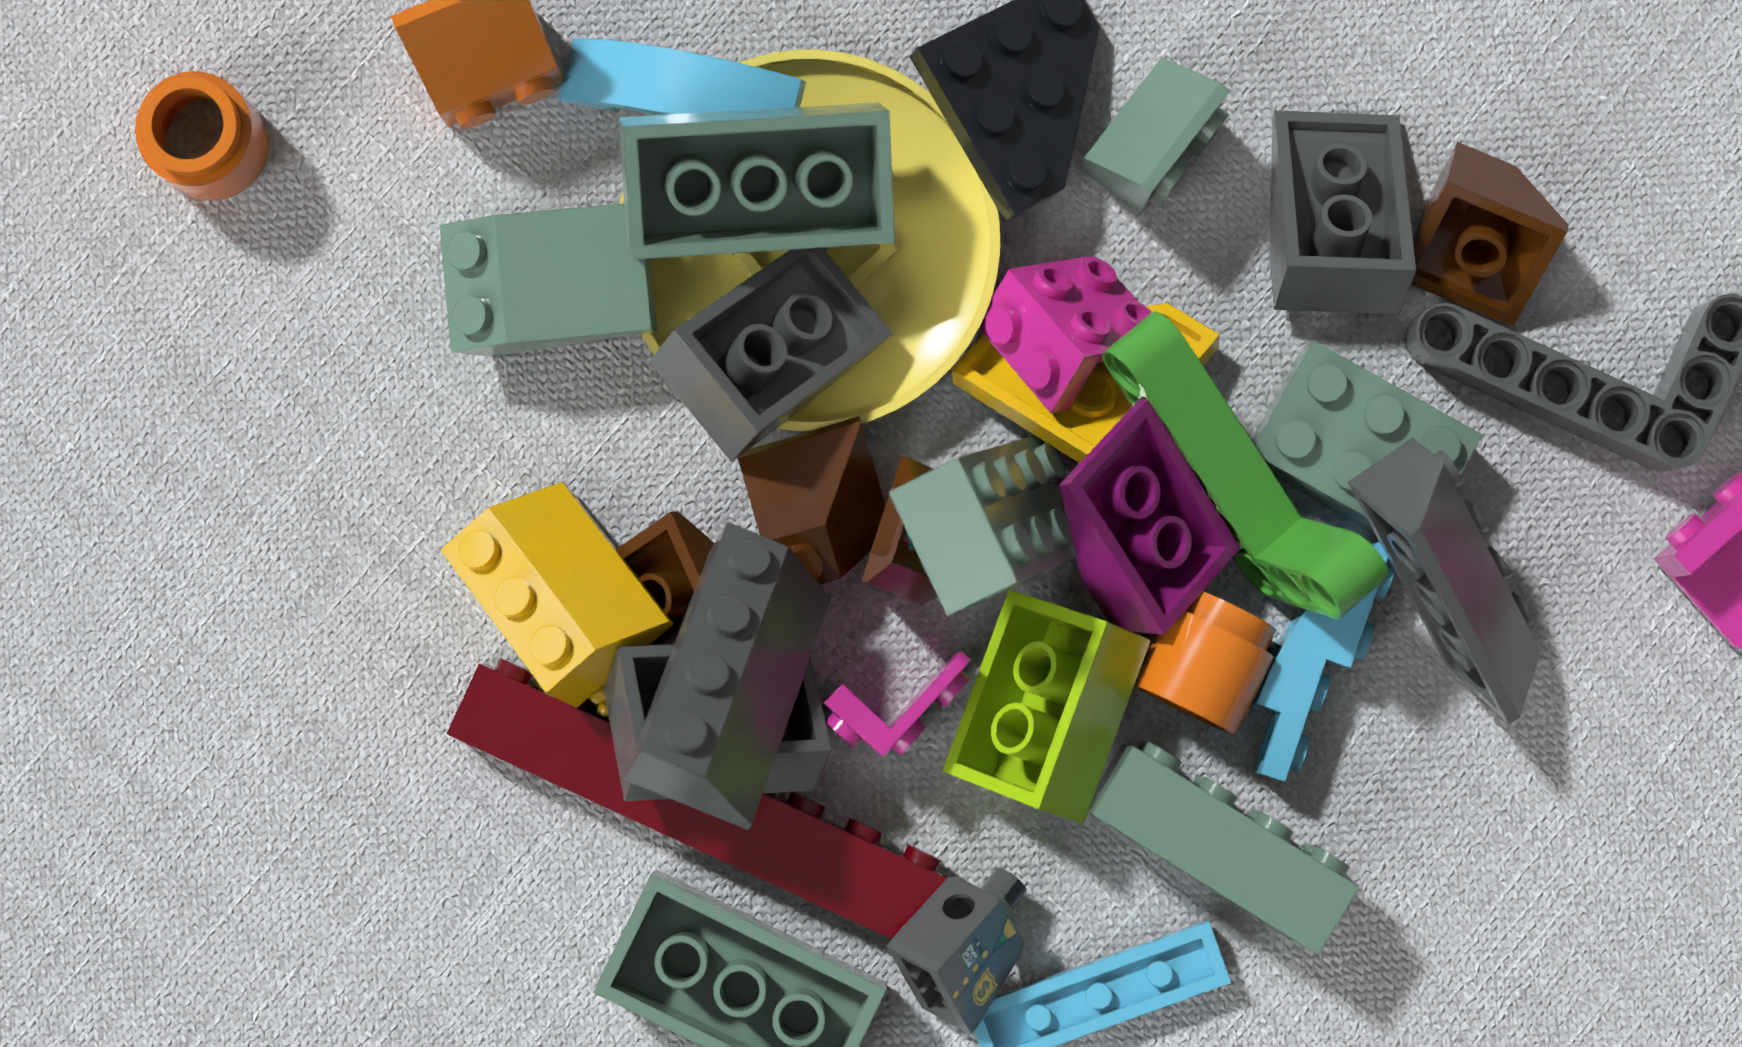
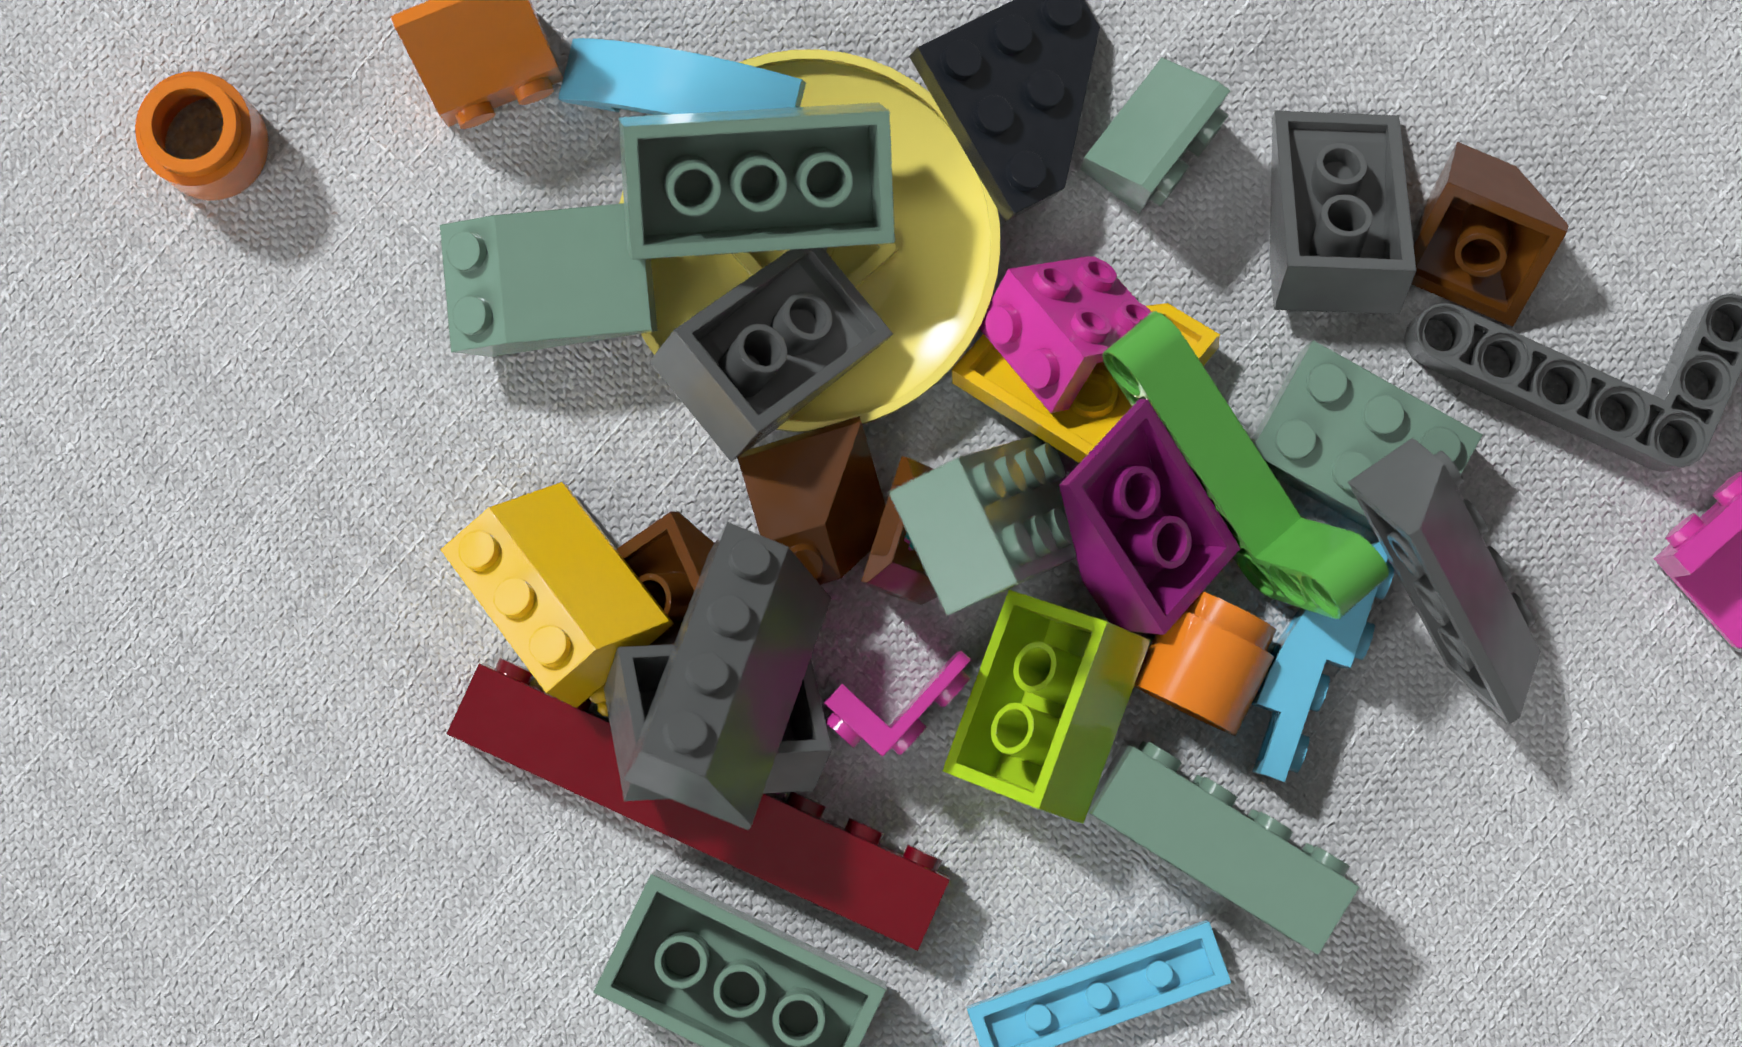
(961, 947): dark grey torso -> none

